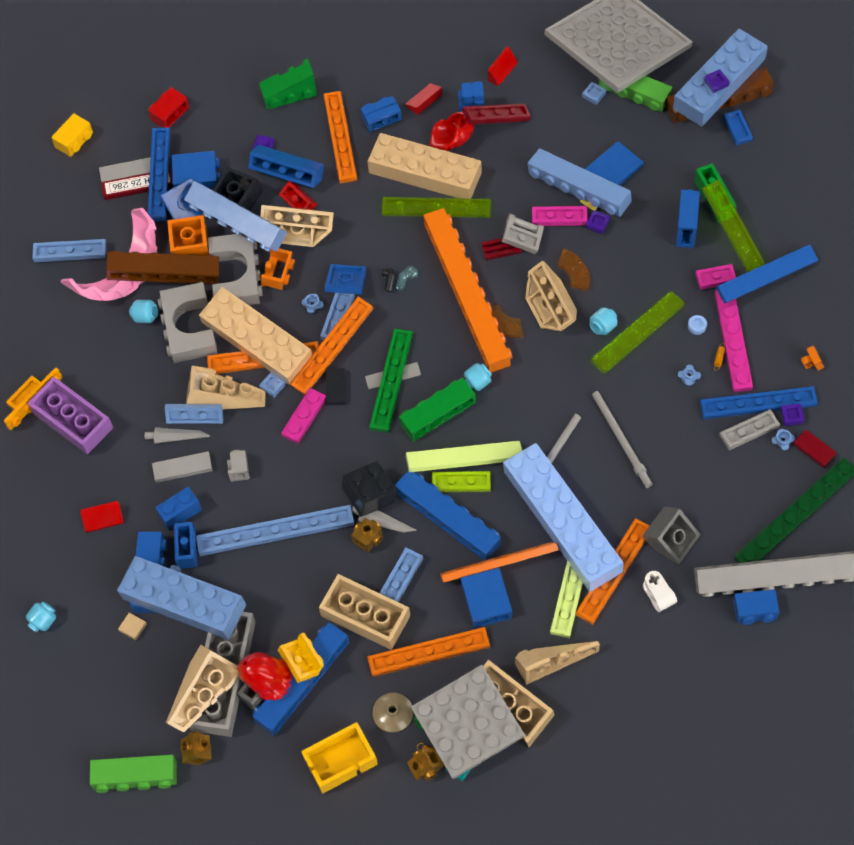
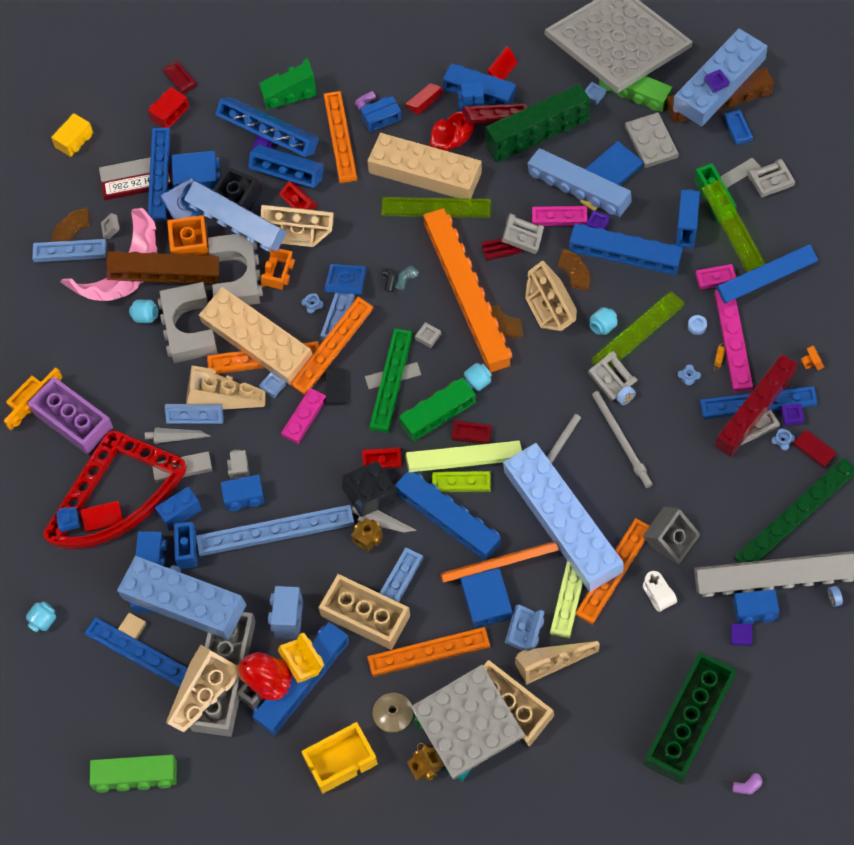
(67, 519): none -> blue tile
(70, 225): none -> clear orange tile
(110, 226): none -> light grey plate
(136, 517): none -> red beam
(136, 652): none -> blue tile
(179, 77): none -> dark red tile
(195, 748): pearl gold brick -> none
(242, 493): none -> blue brick
(267, 126): none -> blue brick
(286, 612): none -> medium blue brick
(364, 99): none -> medium lavender arm
(386, 457): none -> red slope
(428, 335): none -> light grey plate
(471, 432): none -> dark red tile
(495, 90): none -> blue brick
(524, 628): none -> medium blue bracket
(538, 123): none -> dark green brick
(607, 379): none -> light grey plate
(625, 249): none -> blue brick
(626, 395): none -> light blue tile
(651, 140): none -> light grey plate
(690, 718): none -> dark green brick
(739, 172): none -> light grey sticker
(741, 634): none -> dark purple tile
(749, 786): none -> medium lavender arm
(756, 405): none -> dark red brick
(772, 182): none -> light grey plate
(835, 596): none -> medium blue tile

